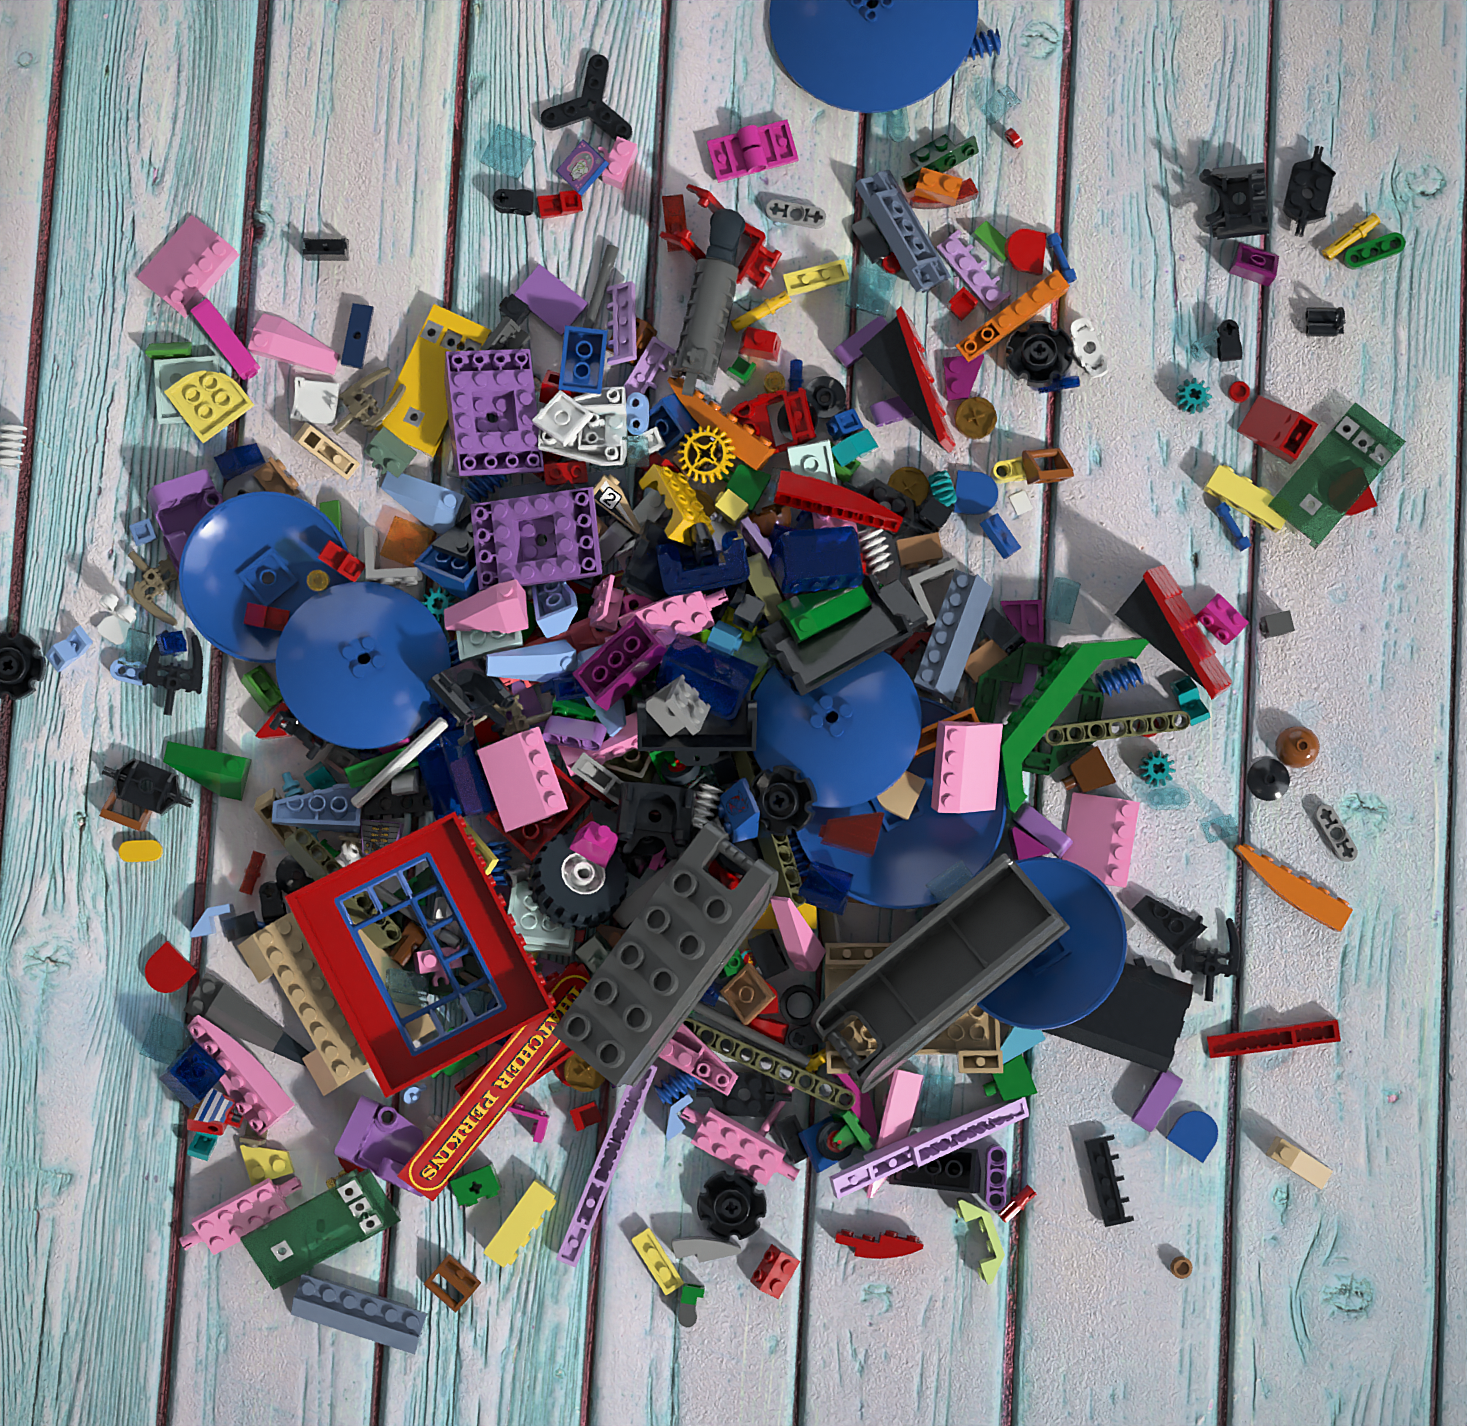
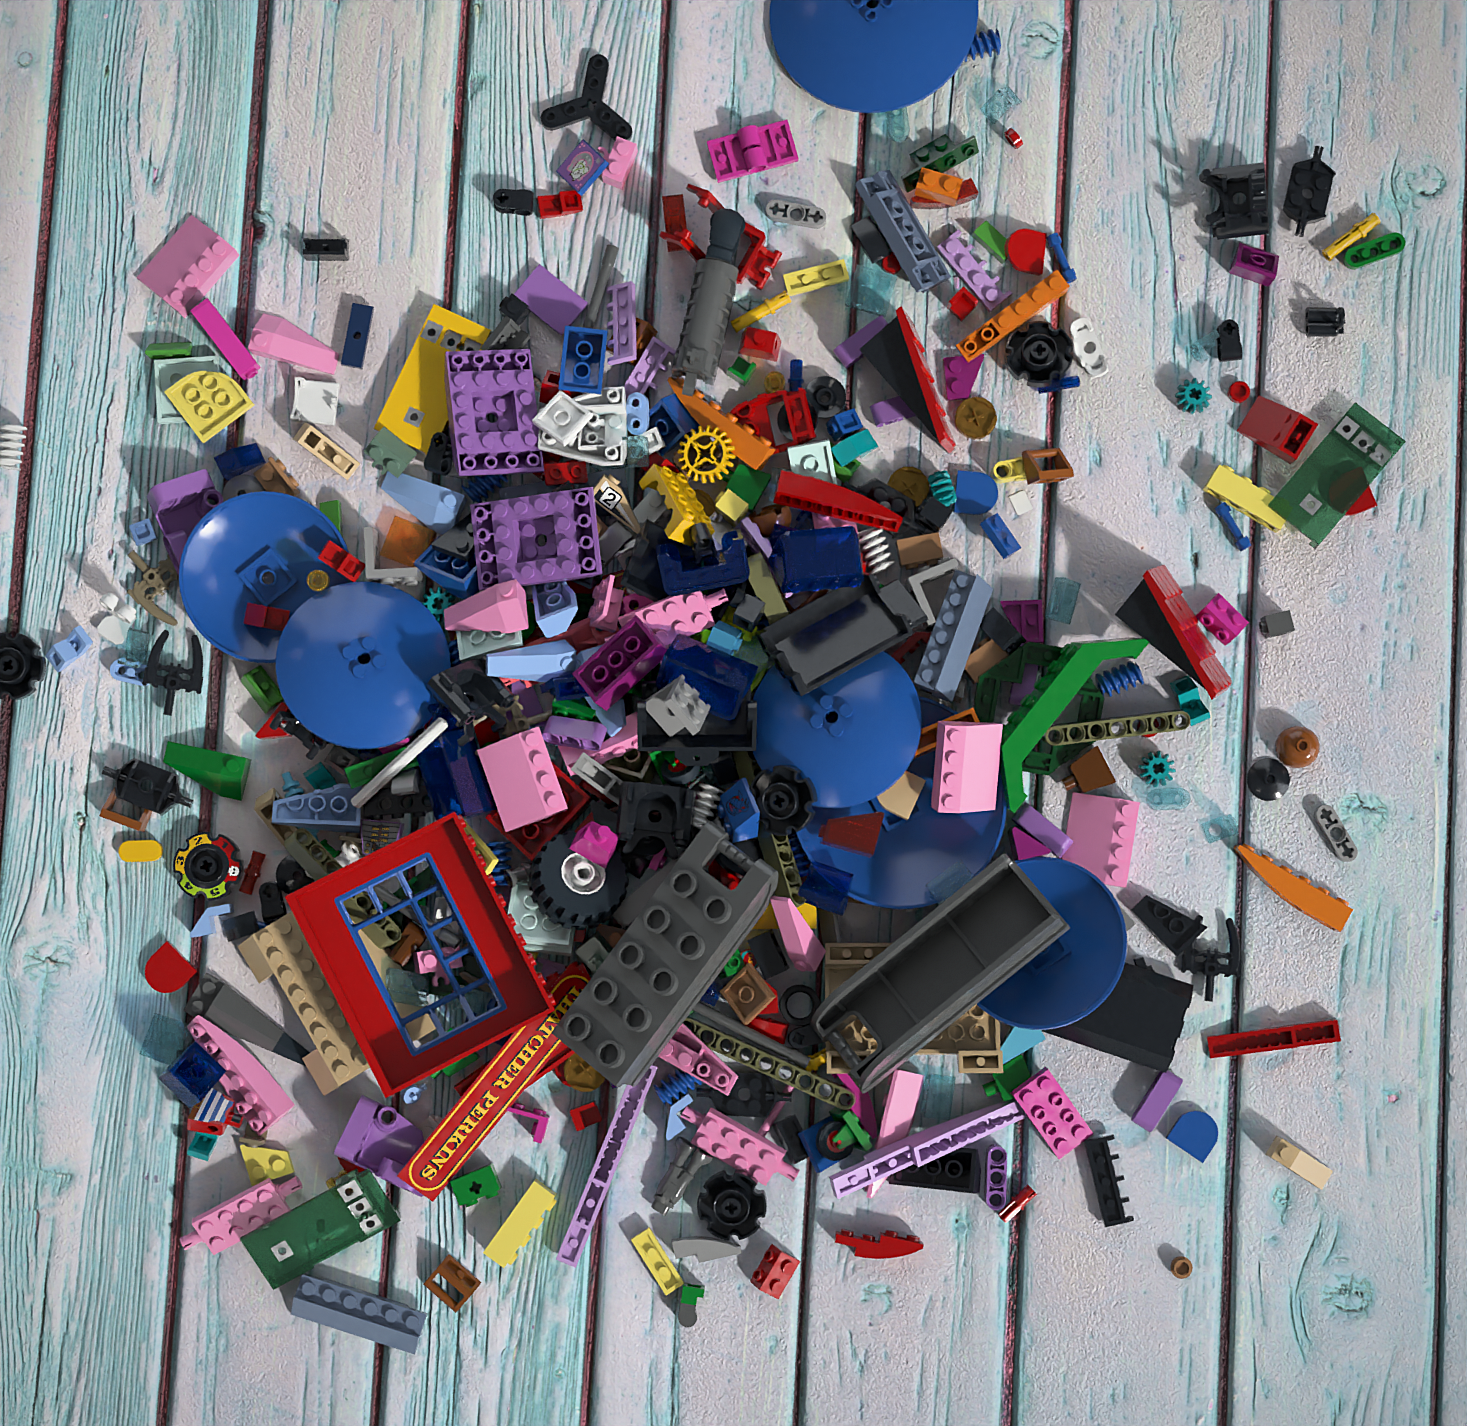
(171, 643): clear blue bracket -> none
(192, 861): none -> black piece
(360, 409): dark tan bar -> none
(439, 456): none -> black piece
(508, 152): clear light blue plate -> none
(678, 1177): none -> dark grey piece
(817, 611): green wedge -> none
(989, 1265): yellowish green slope -> none
(1052, 1113): none -> plate

